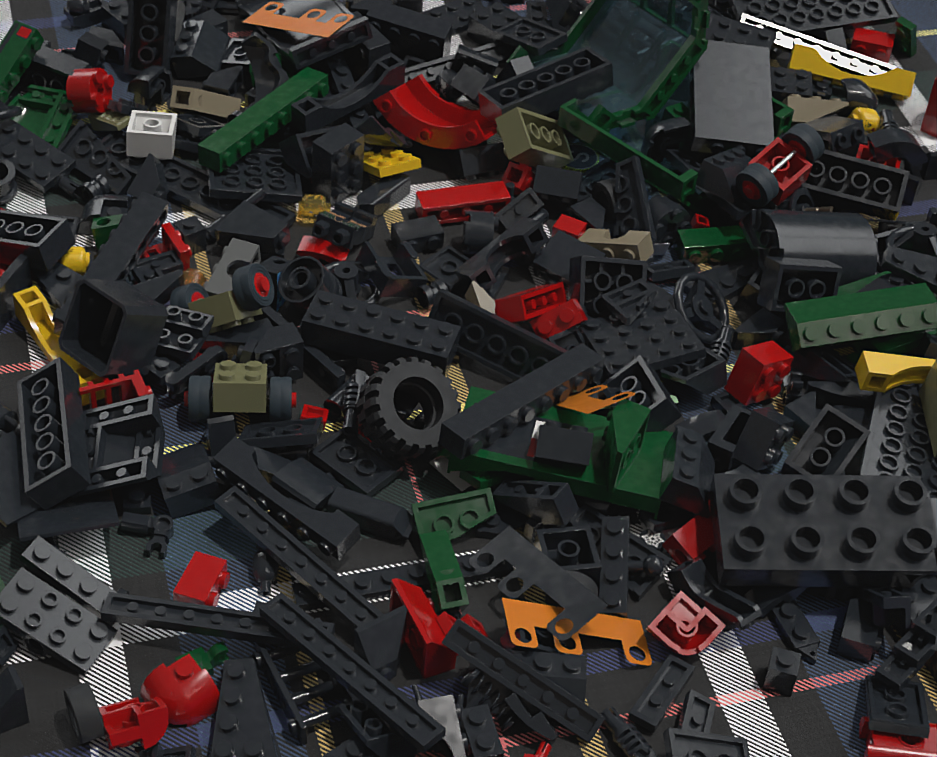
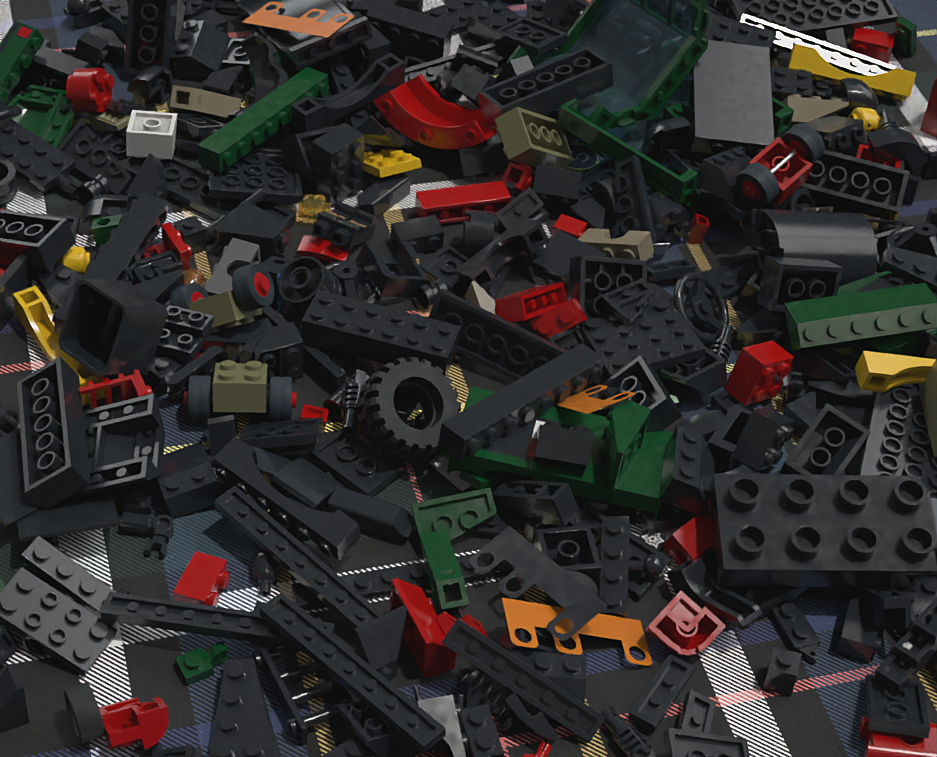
(184, 689): red brick -> none
(713, 245): dark green brick -> none

